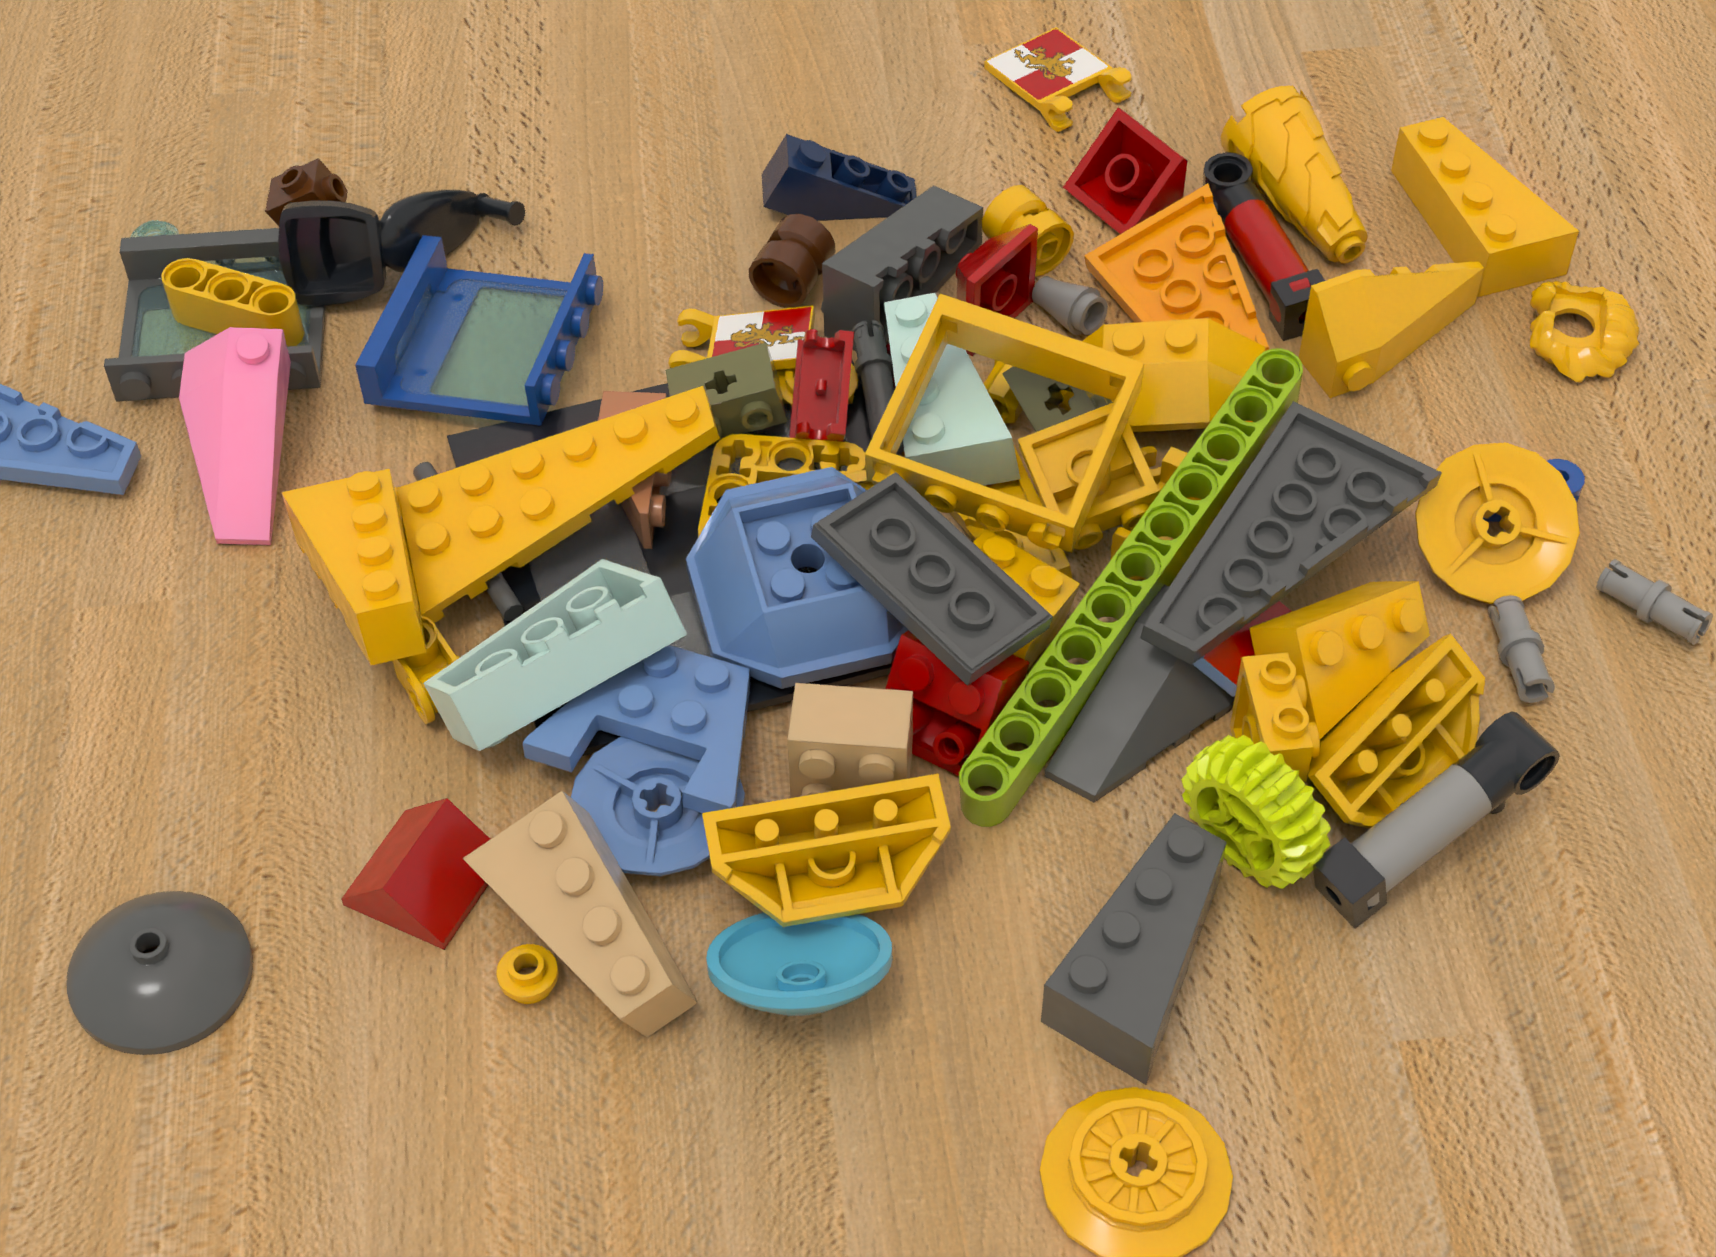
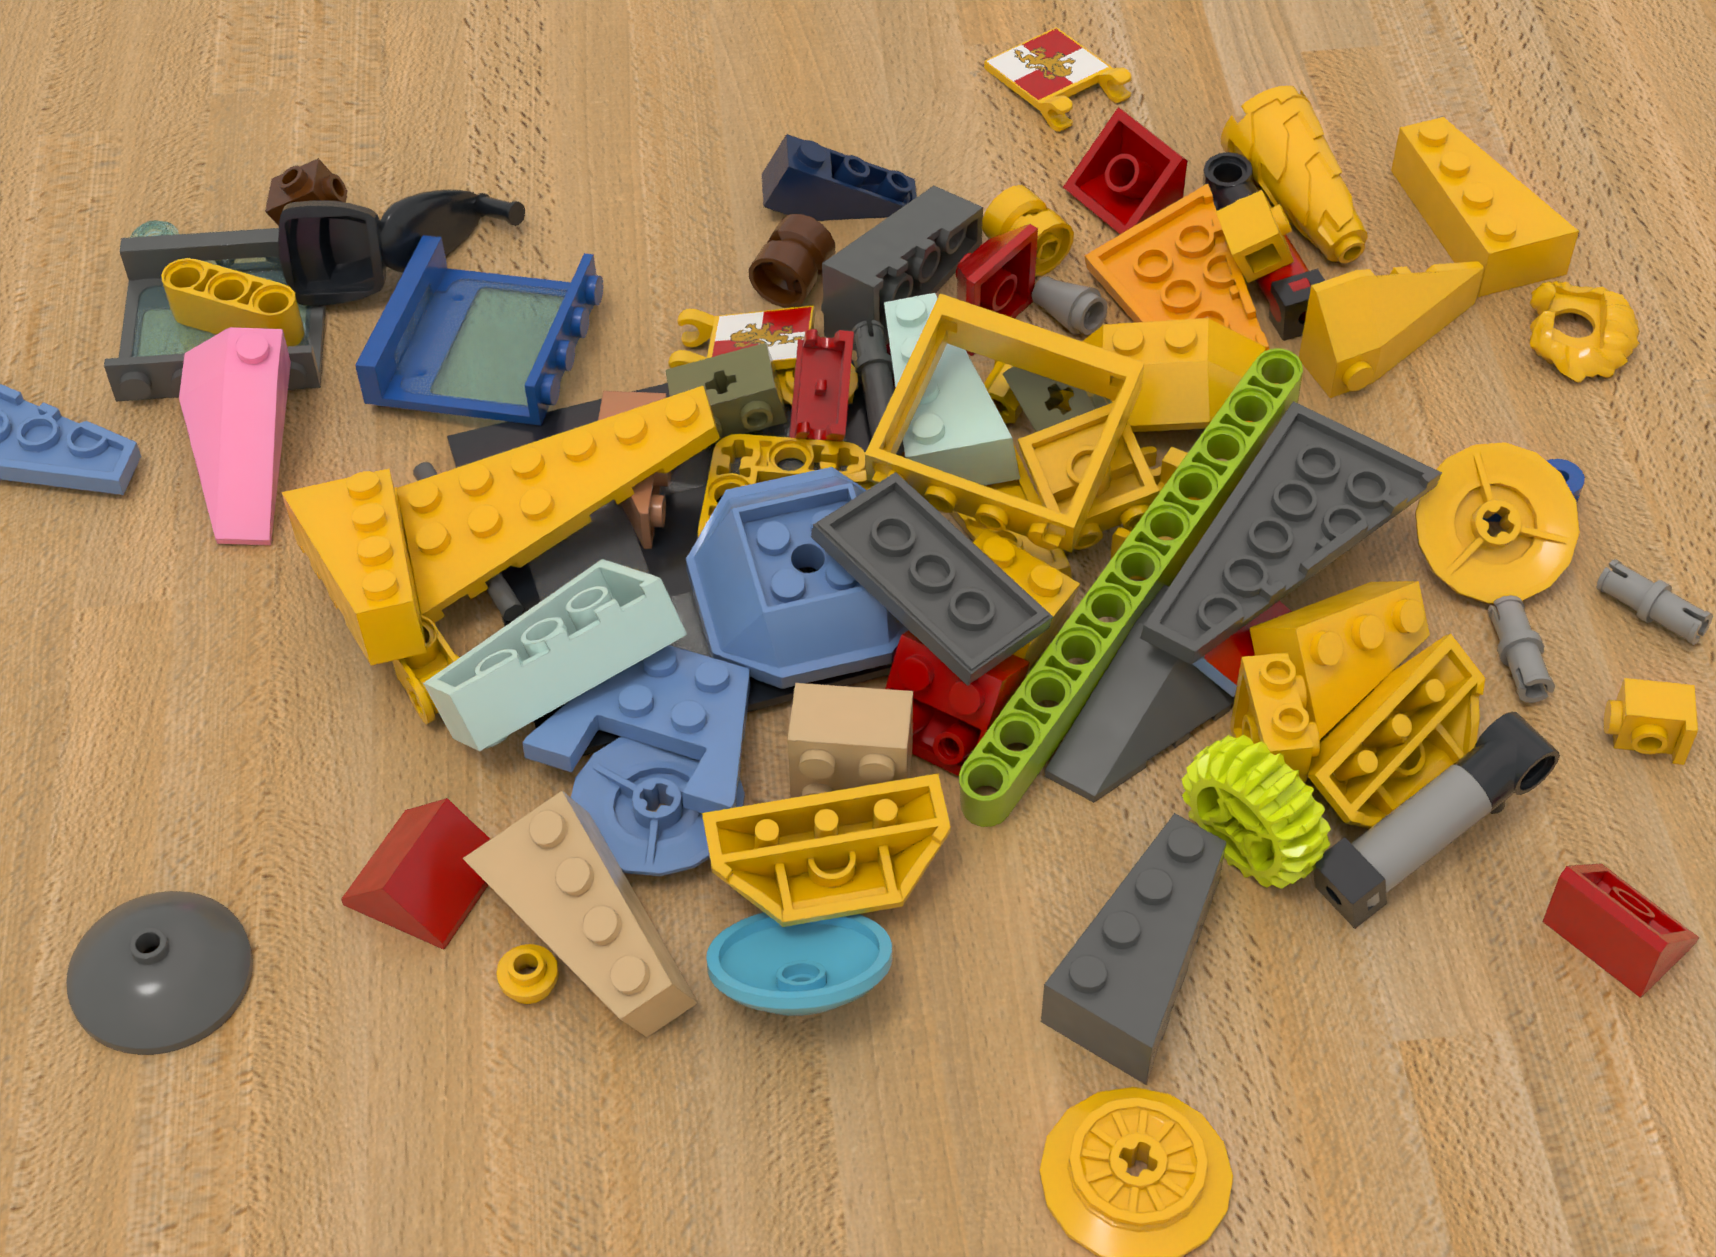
(1256, 235): none -> yellow brick
(1616, 926): none -> red slope
(1653, 718): none -> yellow brick

